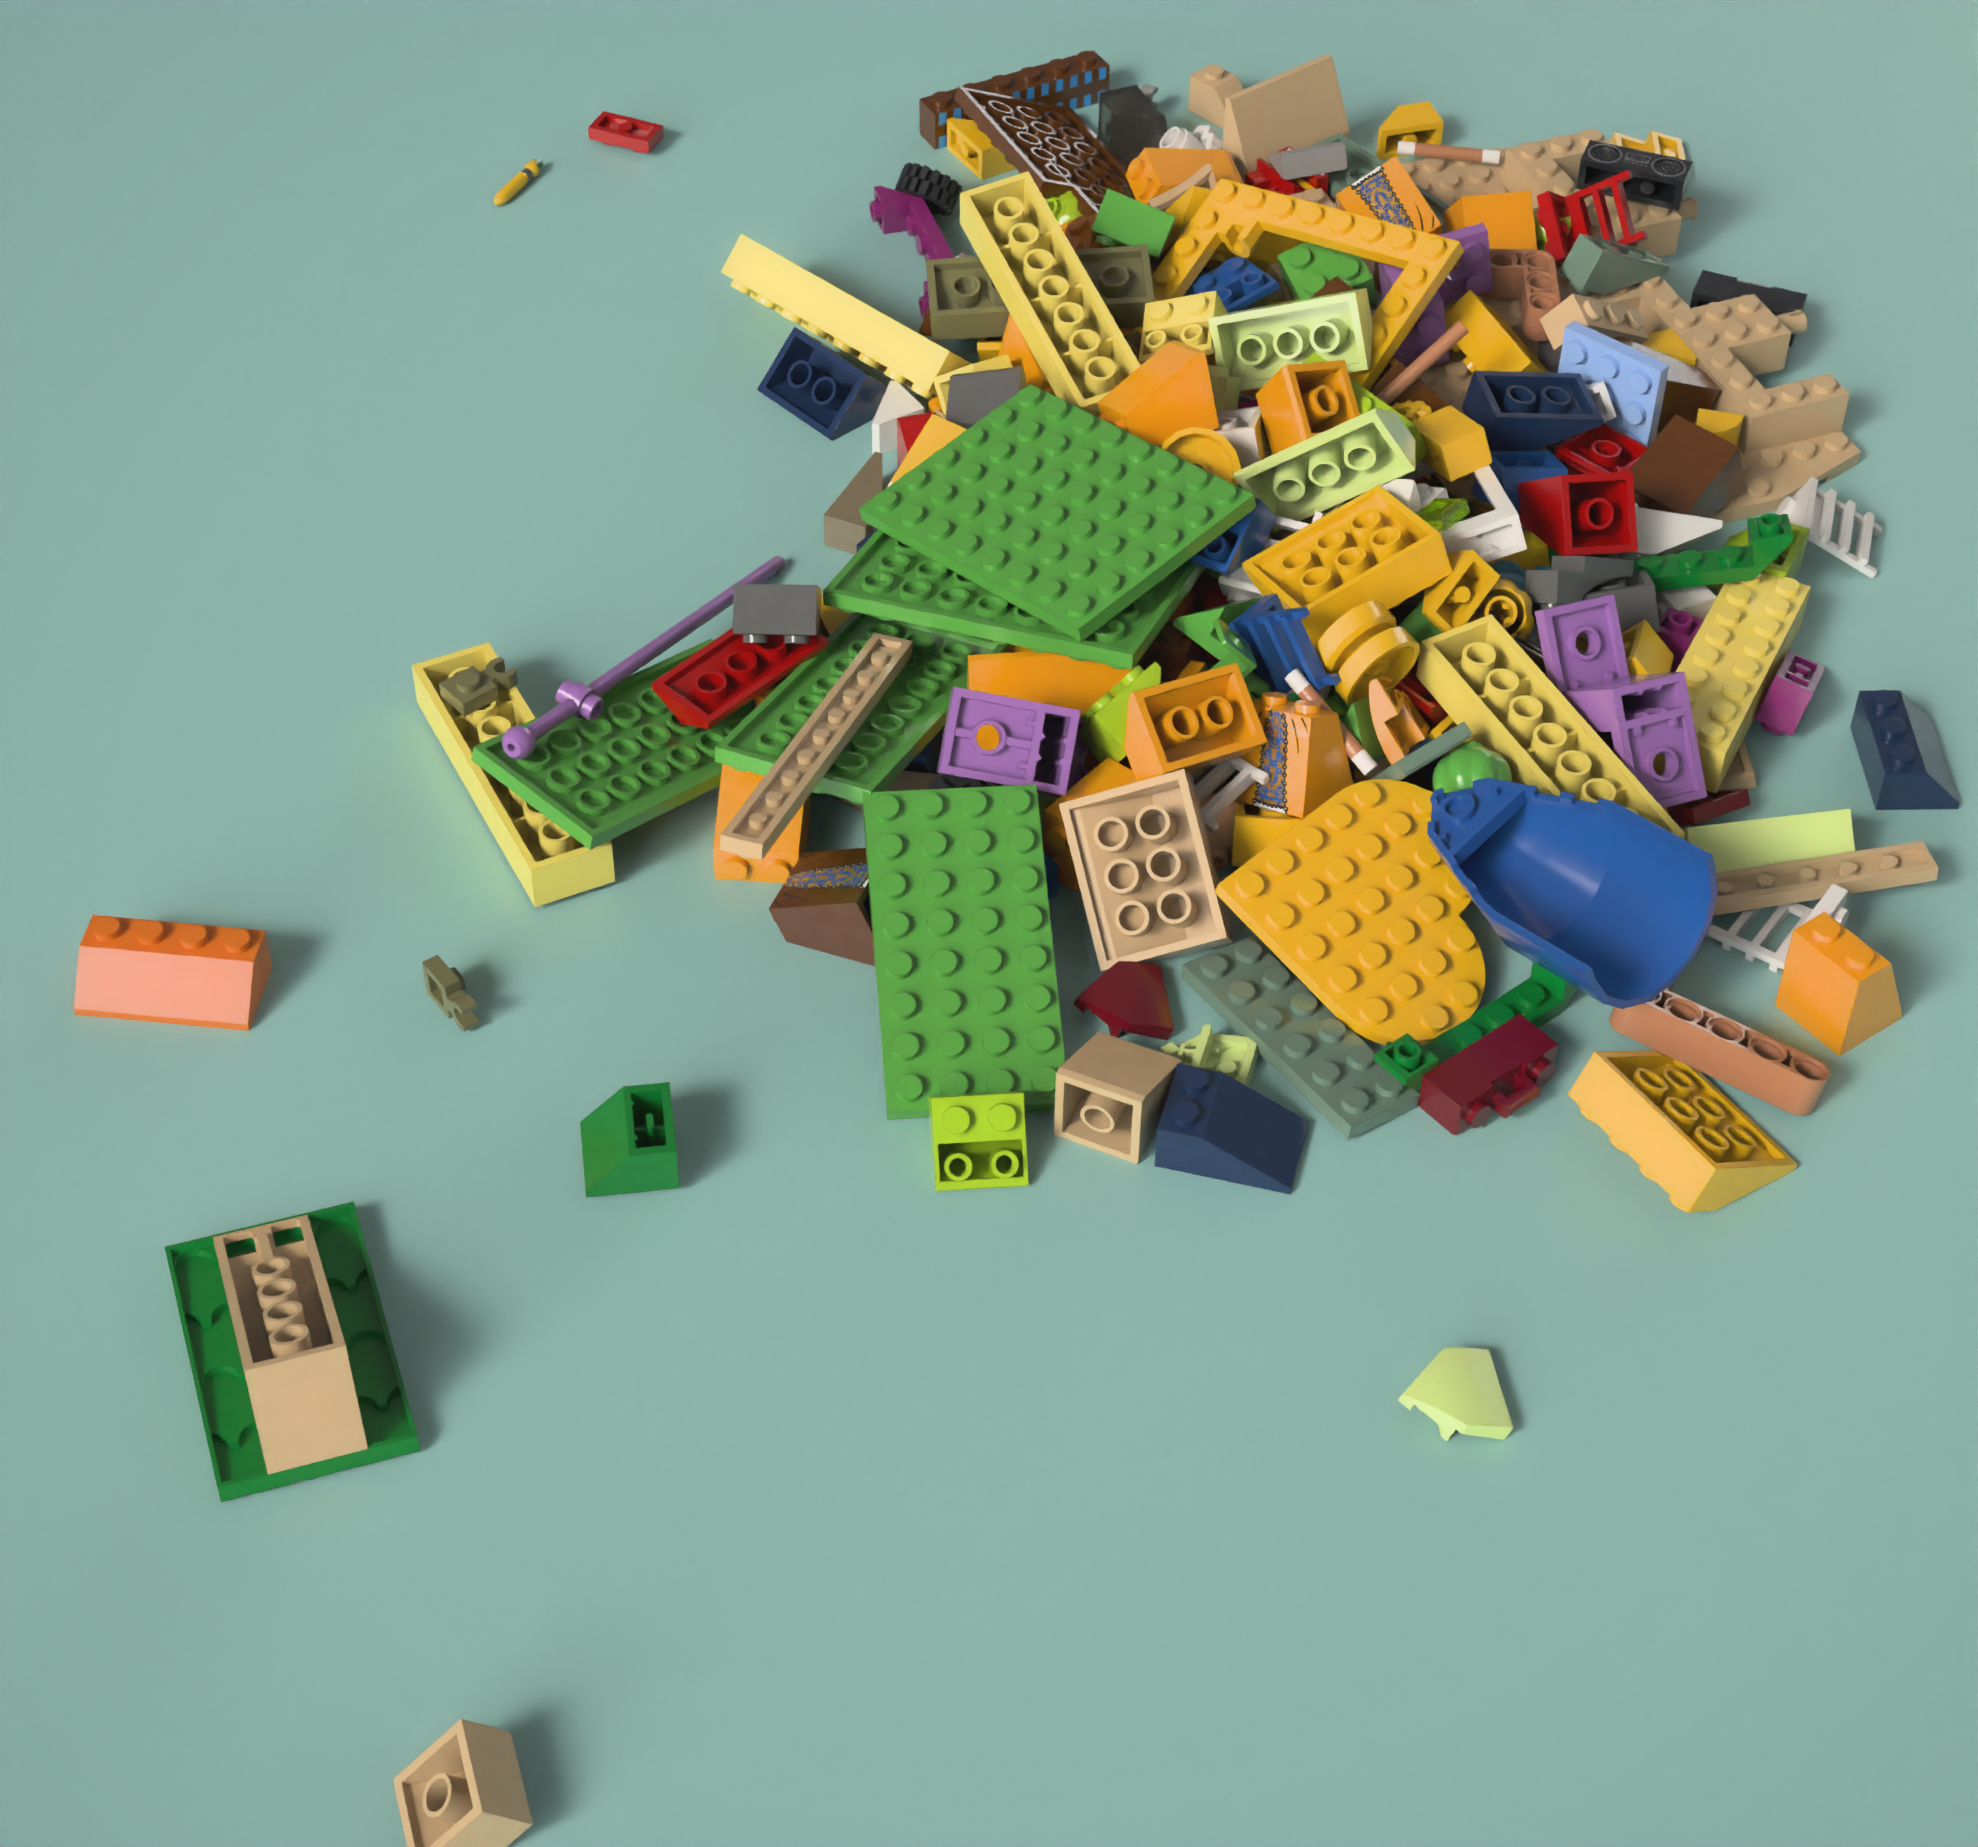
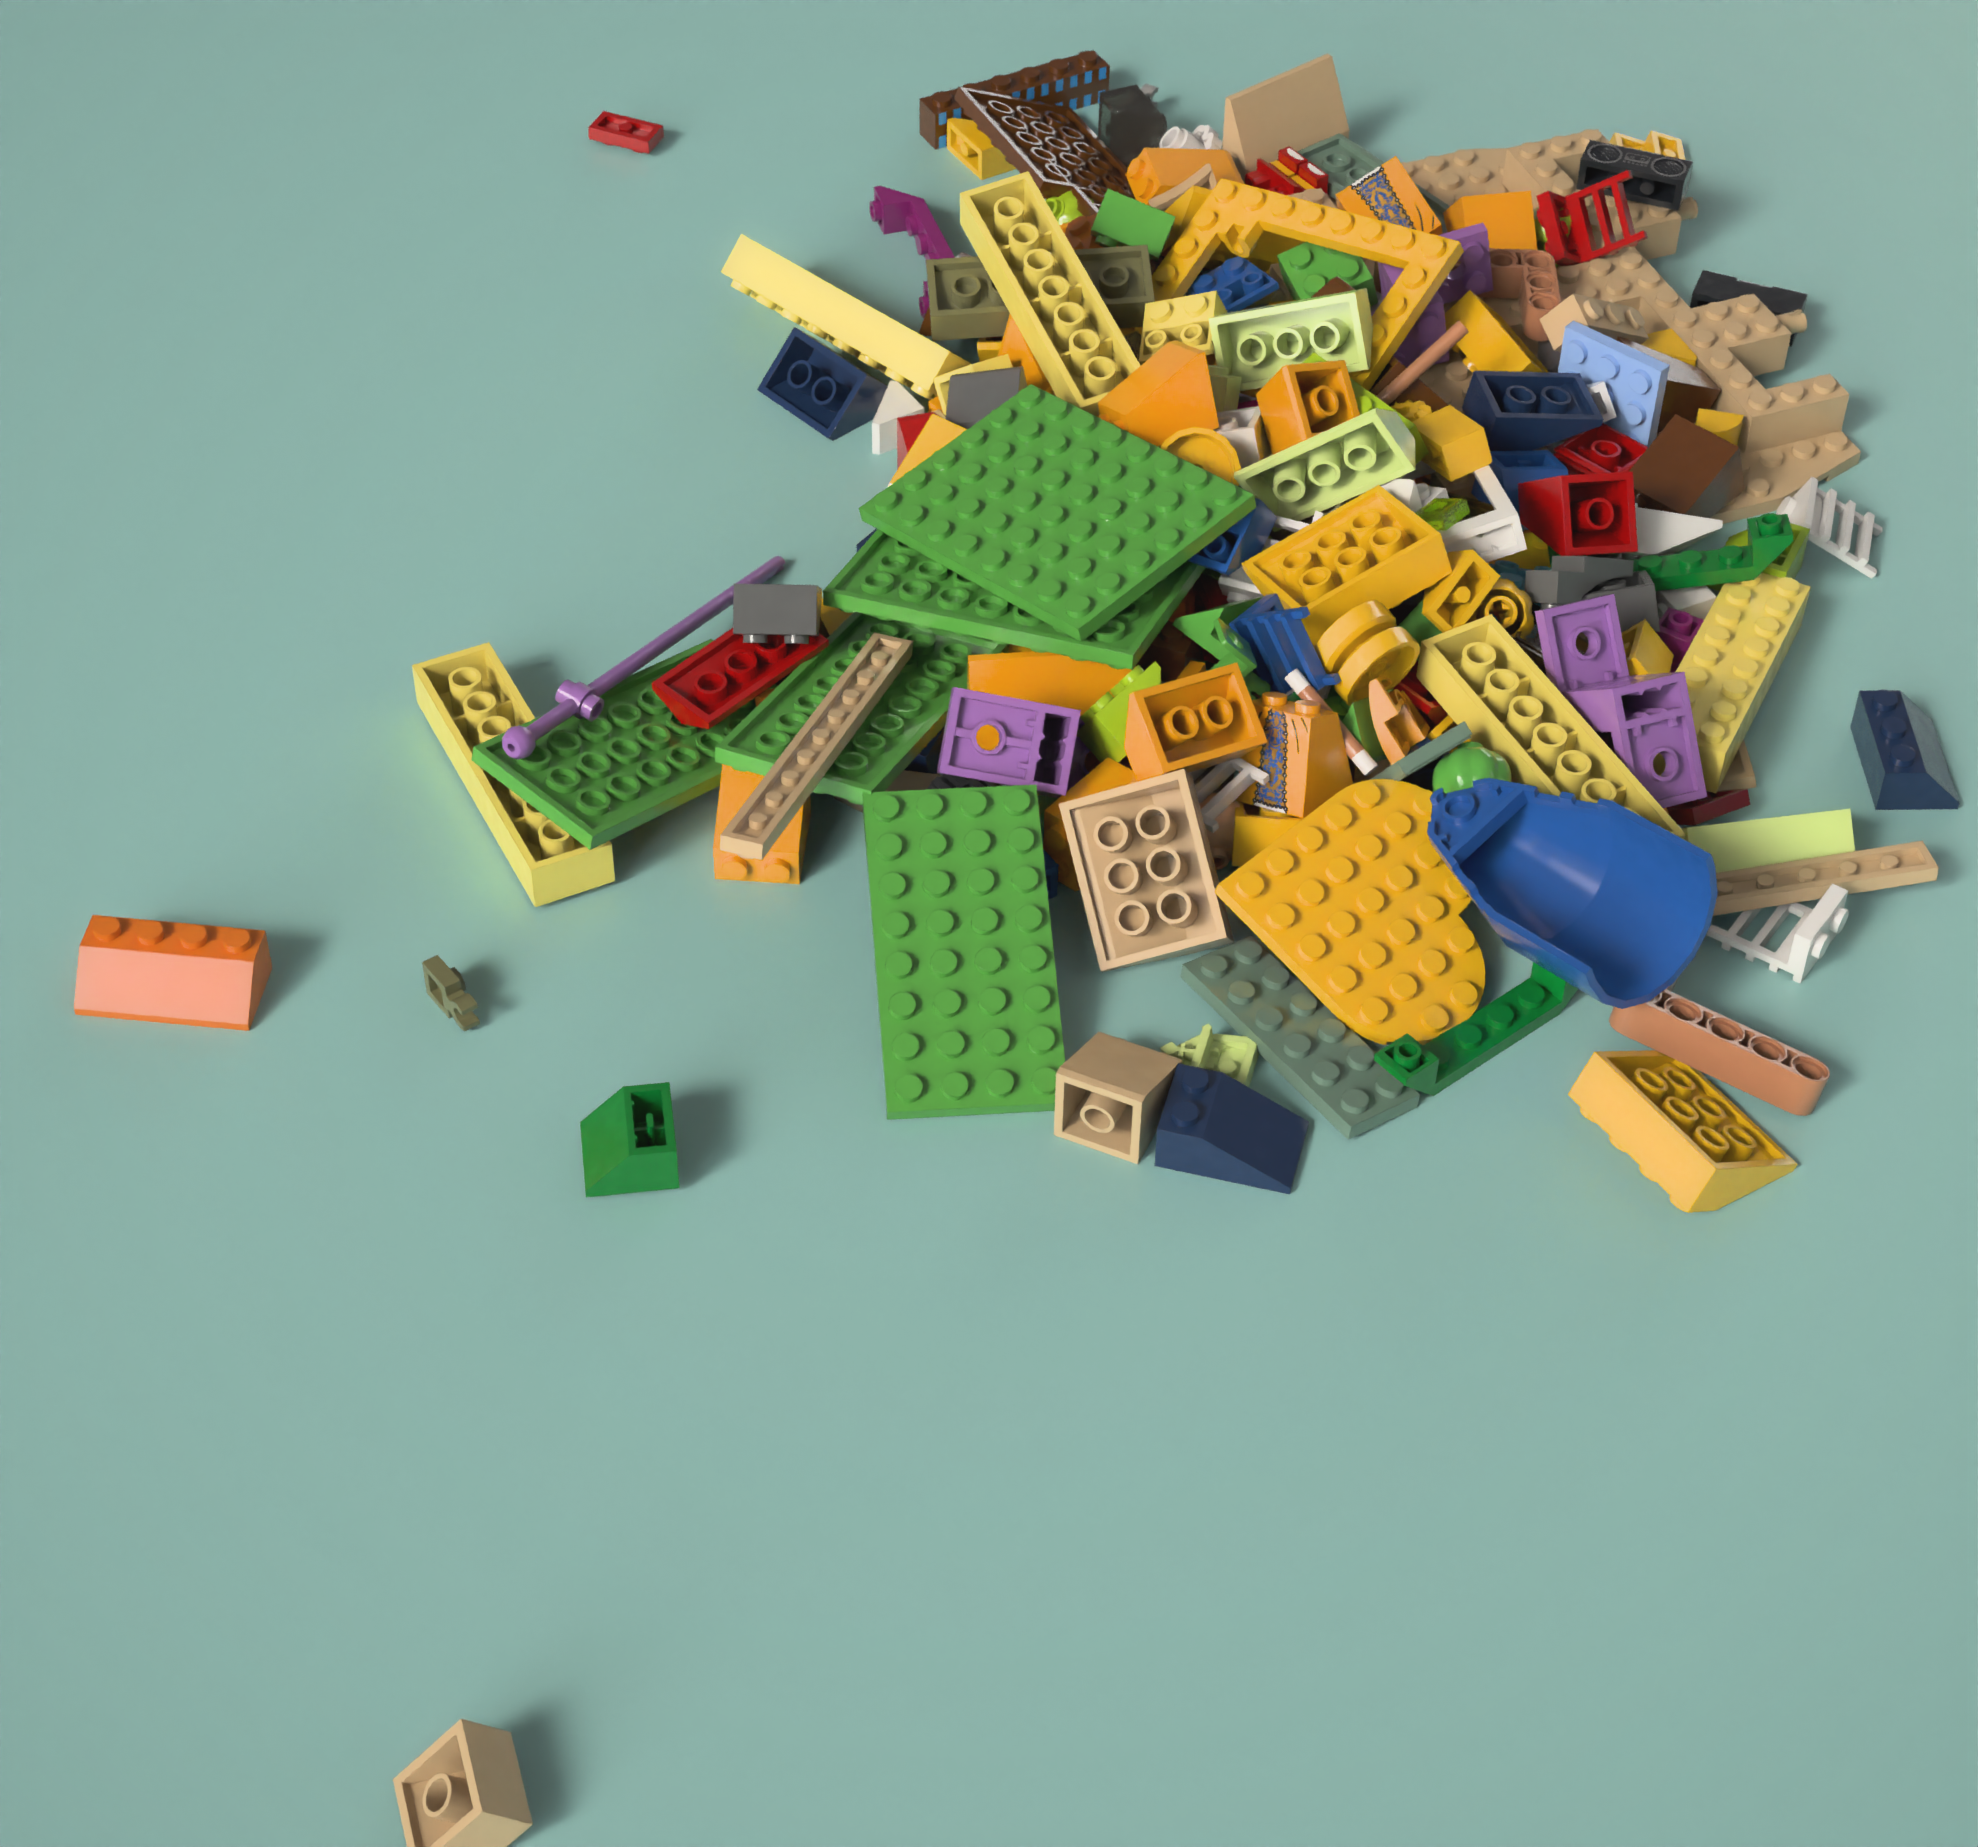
(290, 1351): piece -> none
(477, 688): olive plate -> none
(530, 171): yellow piece -> none
(828, 904): reddish brown slope -> none
(843, 520): dark tan slope -> none
(935, 188): black tyre -> none
(978, 1140): lime slope -> none
(1130, 999): dark red slope -> none
(1209, 90): tan slope -> none
(1310, 160): light grey slope -> none
(1409, 123): yellow slope -> none
(1448, 152): nougat bar -> none
(1461, 1394): yellowish green slope -> none
(1492, 1073): dark red piece -> none
(1608, 265): sand green slope -> none
(1789, 694): magenta slope -> none
(1837, 985): light orange slope -> none

